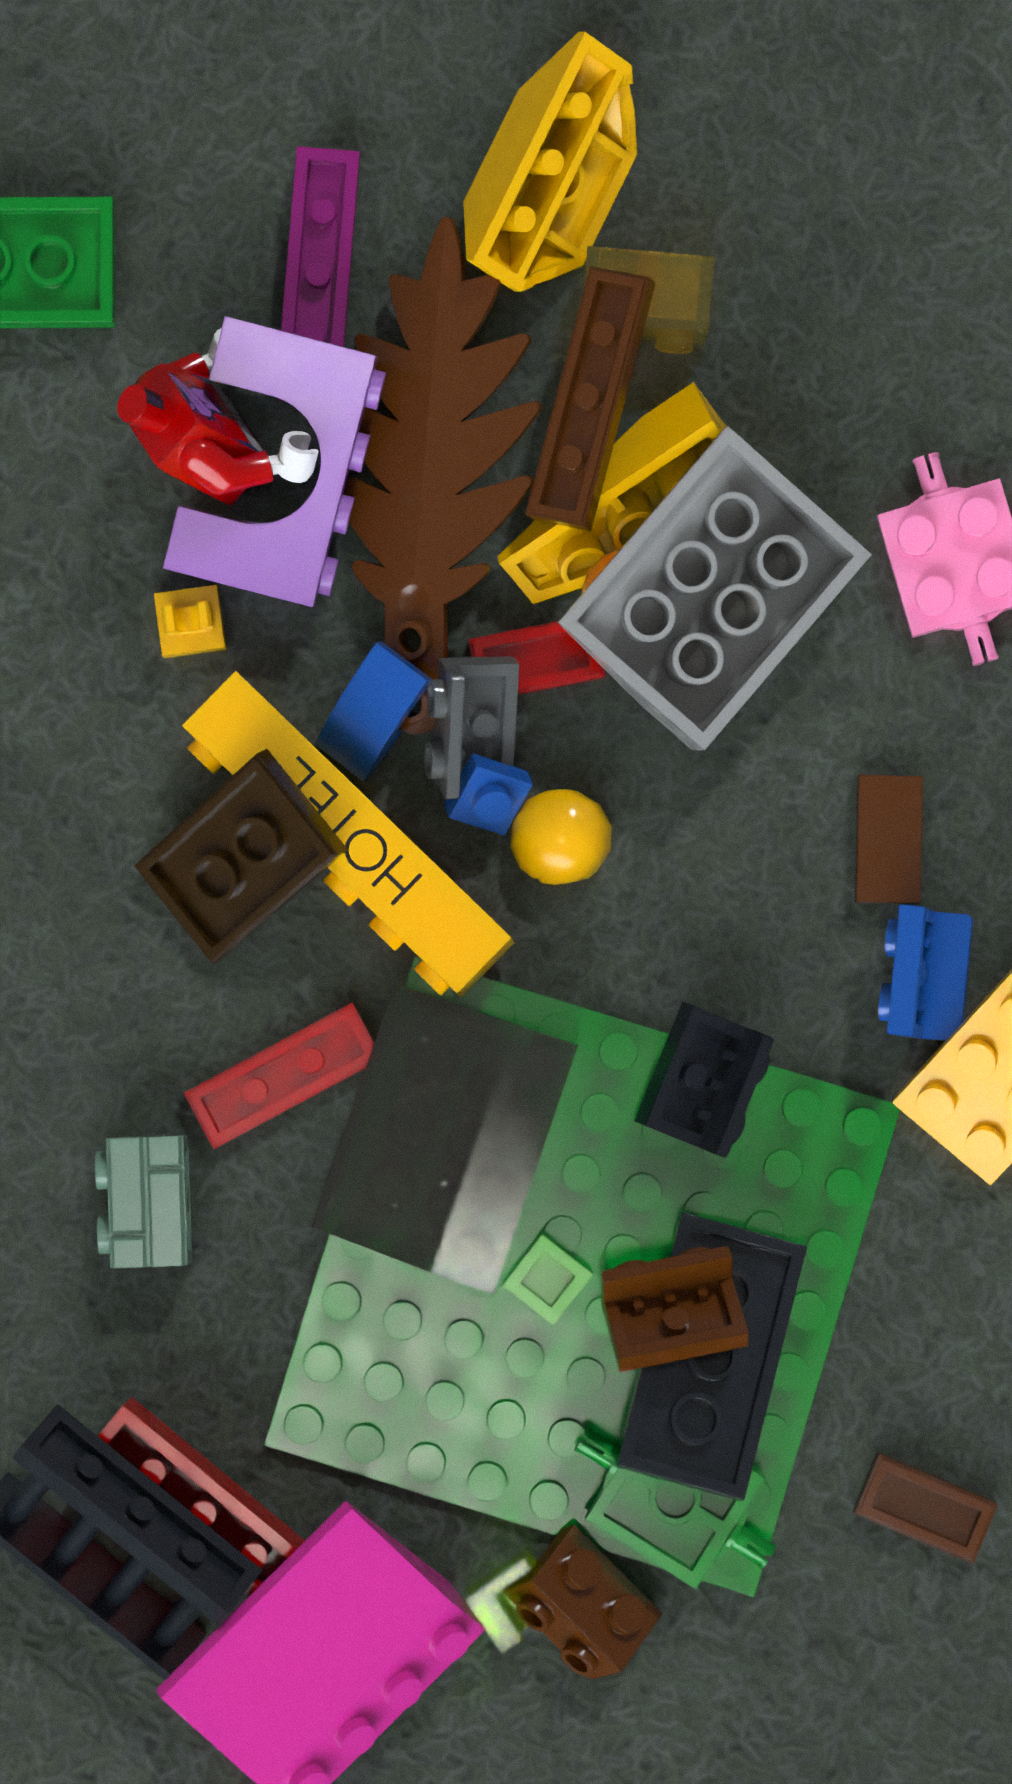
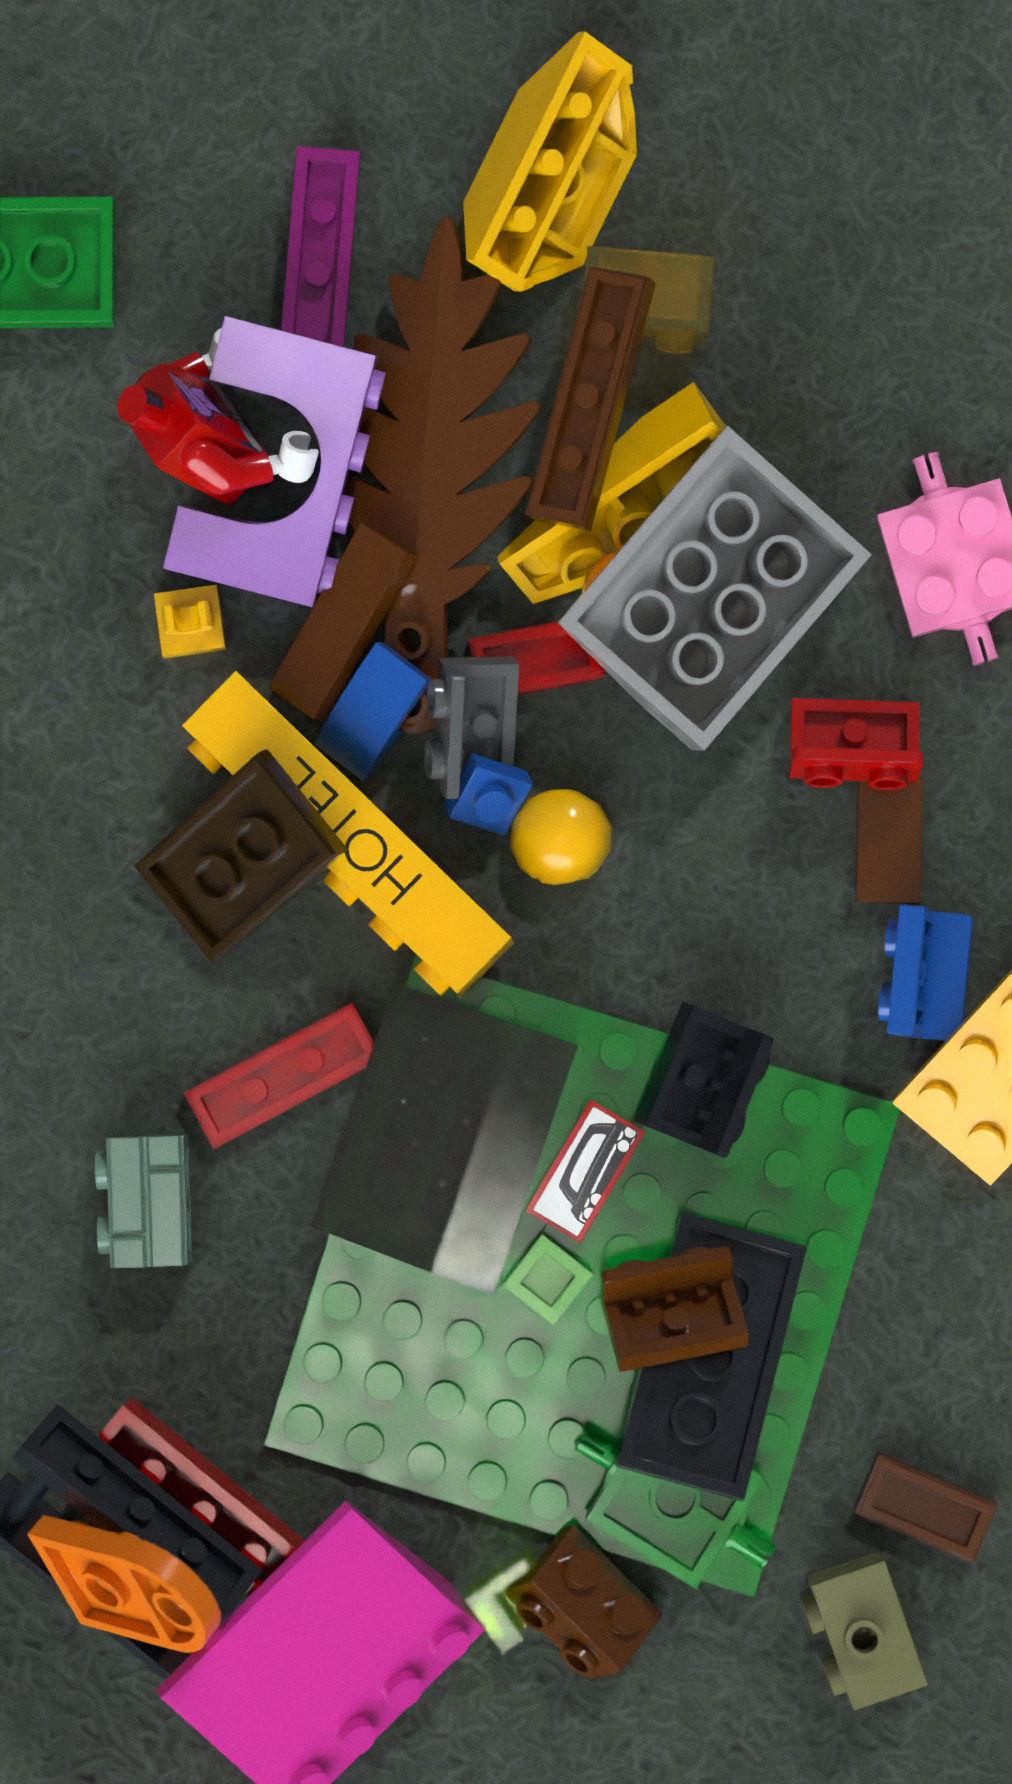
(127, 1585): none -> orange plate
(343, 622): none -> reddish brown tile
(585, 1171): none -> tile
(854, 742): none -> red bracket
(865, 1632): none -> olive brick

